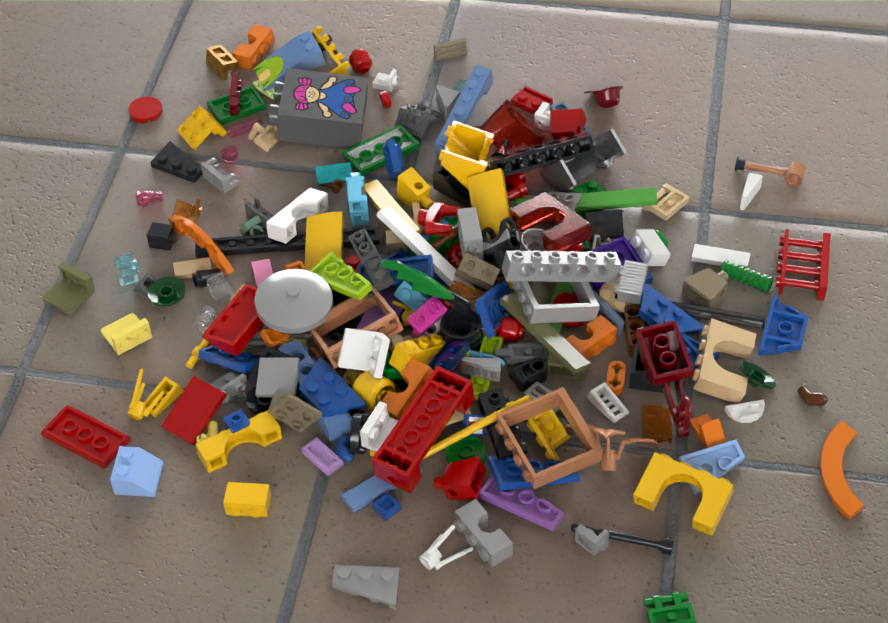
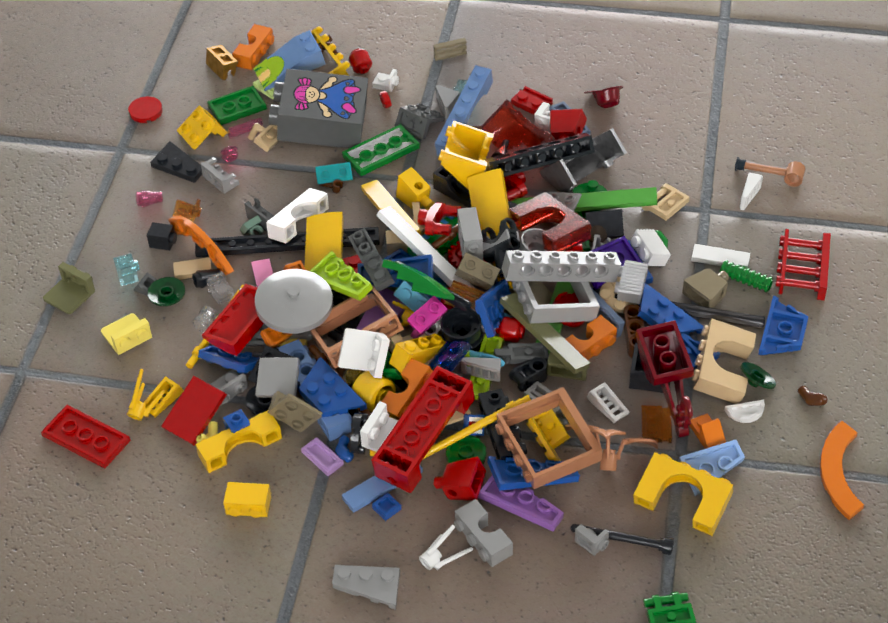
(136, 472): light blue slope -> none
(235, 95): dark red hinge -> none
(357, 200): medium azure hips -> none
(393, 158): blue bracket -> none
(619, 378): orange beam -> none

